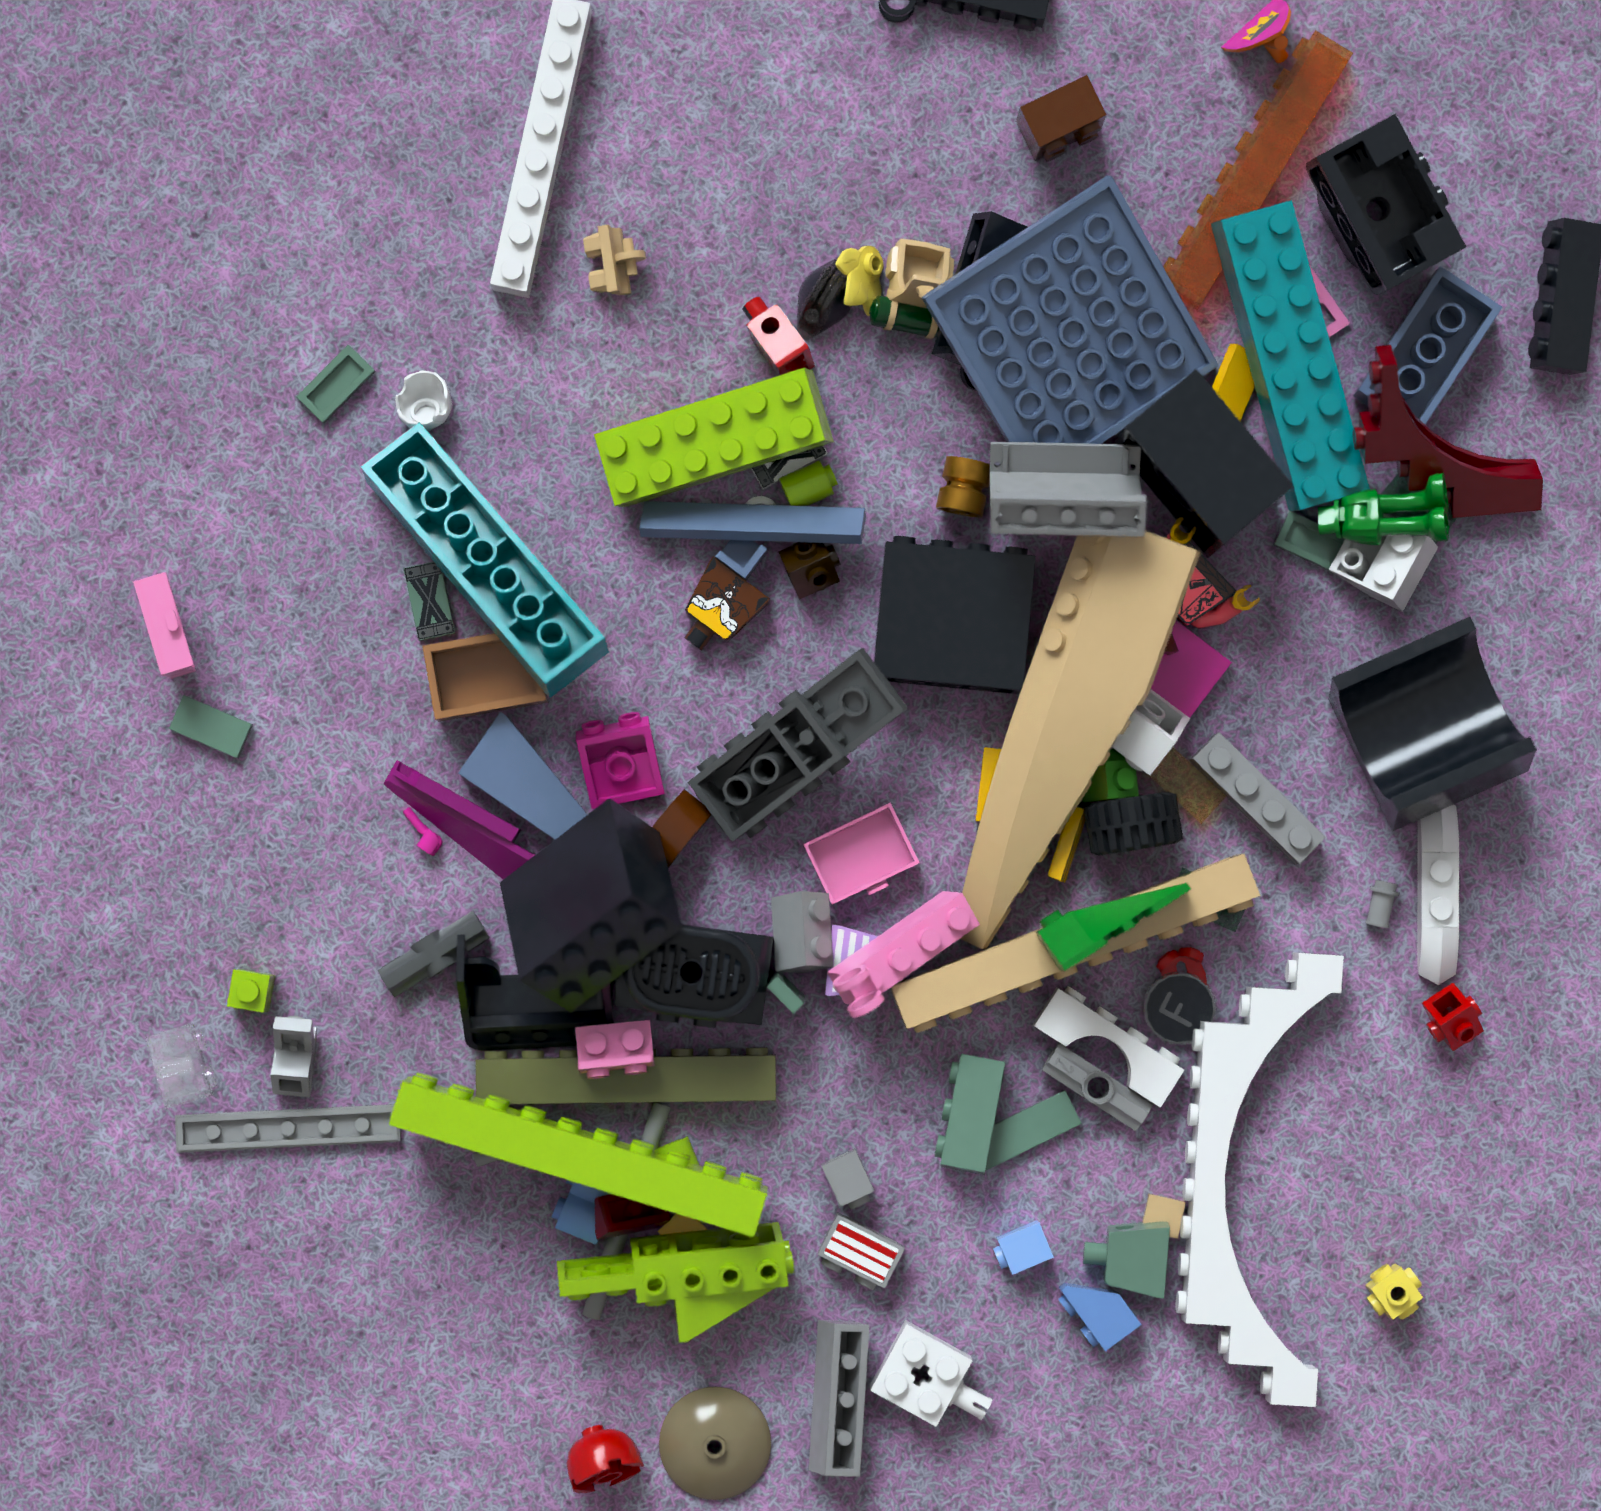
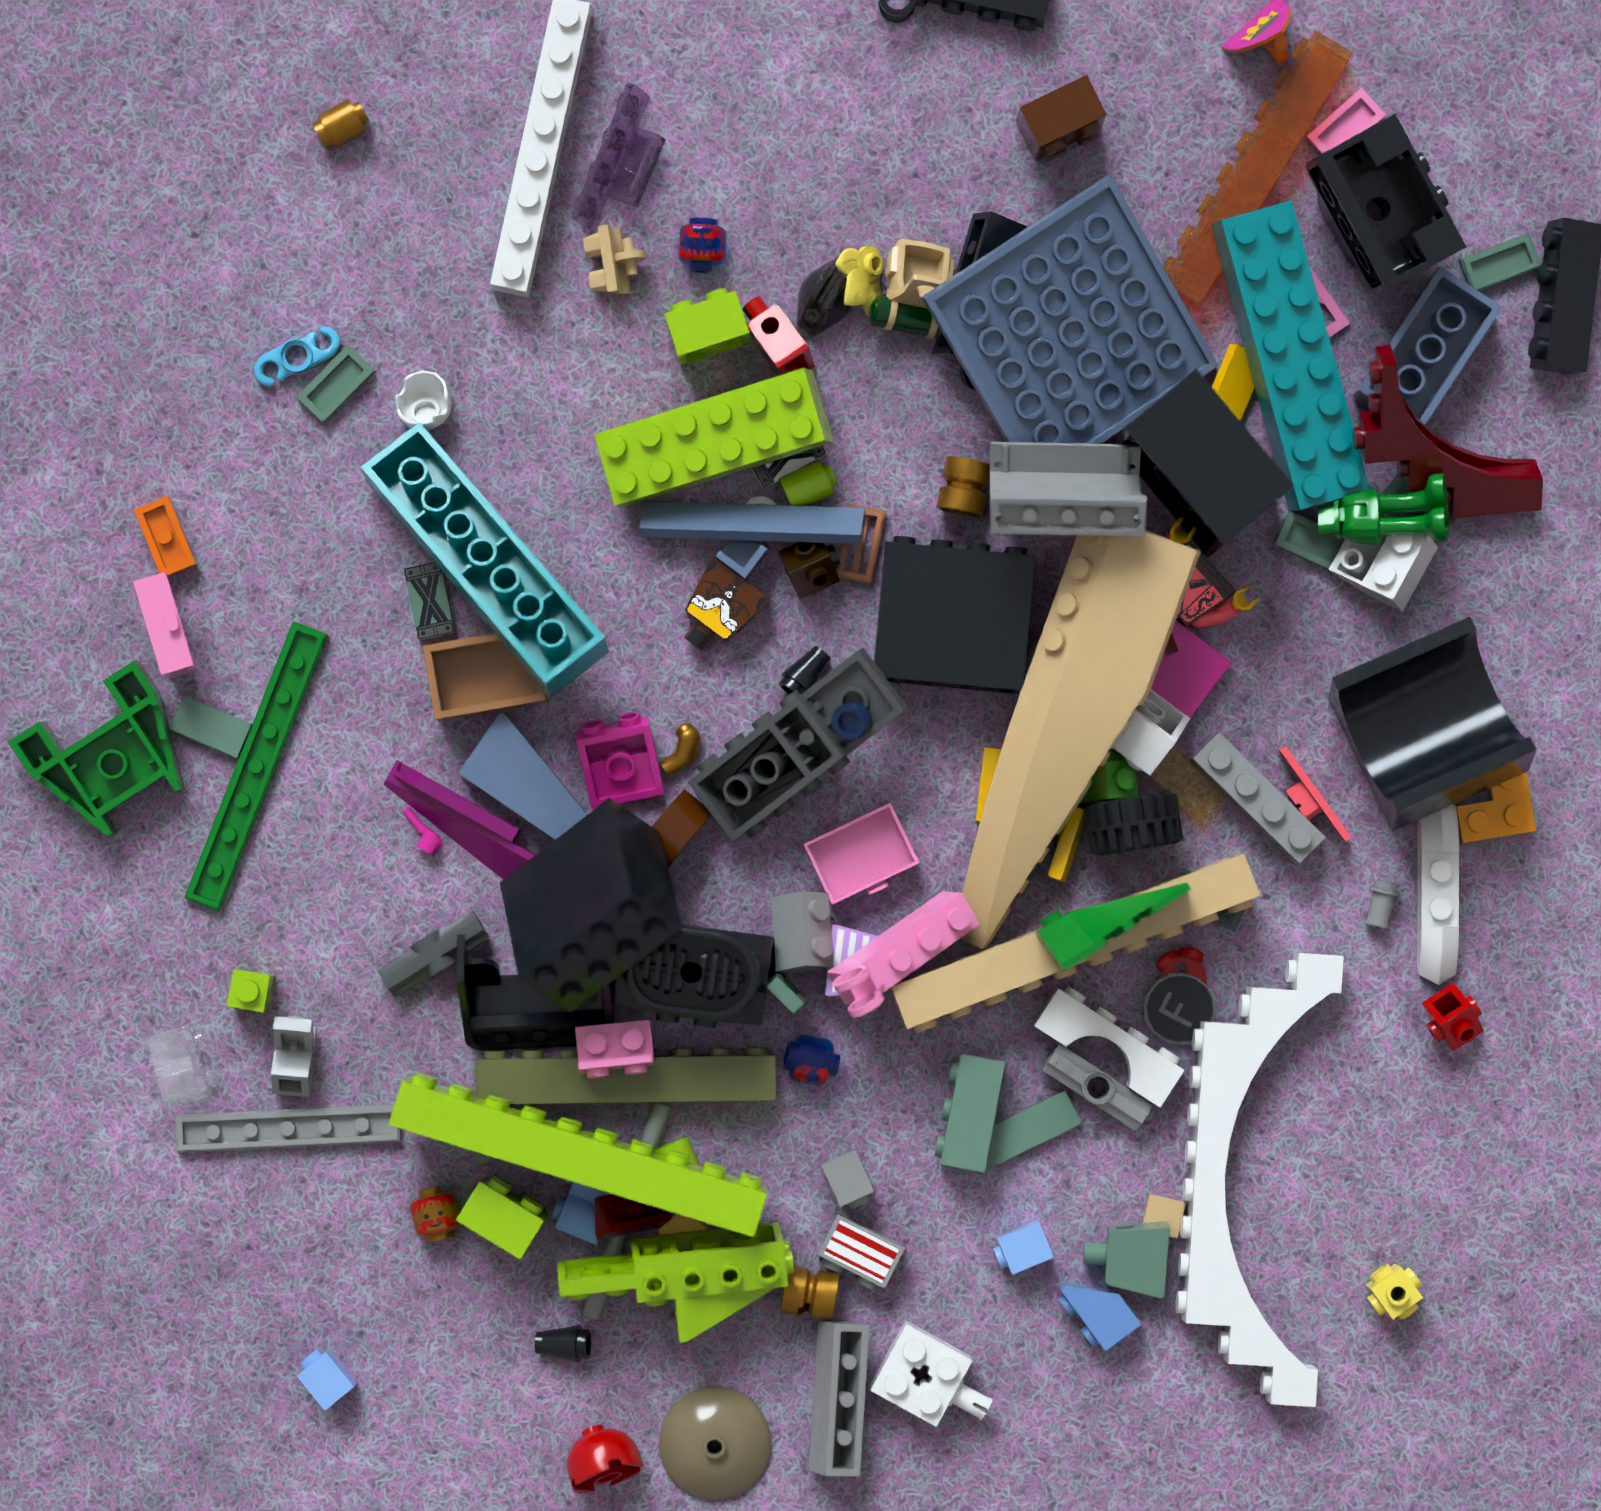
(112, 760): none -> green wedge
(165, 536): none -> orange plate
(256, 766): none -> green tile
(279, 356): none -> medium azure piece
(325, 1377): none -> light blue brick
(341, 123): none -> pearl gold brick
(435, 1214): none -> pearl gold head
(503, 1216): none -> lime brick
(564, 1343): none -> black cone
(622, 161): none -> clear purple bracket
(686, 751): none -> pearl gold arm
(702, 244): none -> clear blue head
(707, 326): none -> lime brick
(805, 671): none -> black cone
(810, 1293): none -> pearl gold wheel
(811, 1060): none -> clear blue head
(851, 720): none -> dark blue tile
(854, 575): none -> nougat tile
(1308, 796): none -> coral piece
(1347, 121): none -> bright pink tile
(1500, 263): none -> sand green tile
(1505, 815): none -> light orange plate

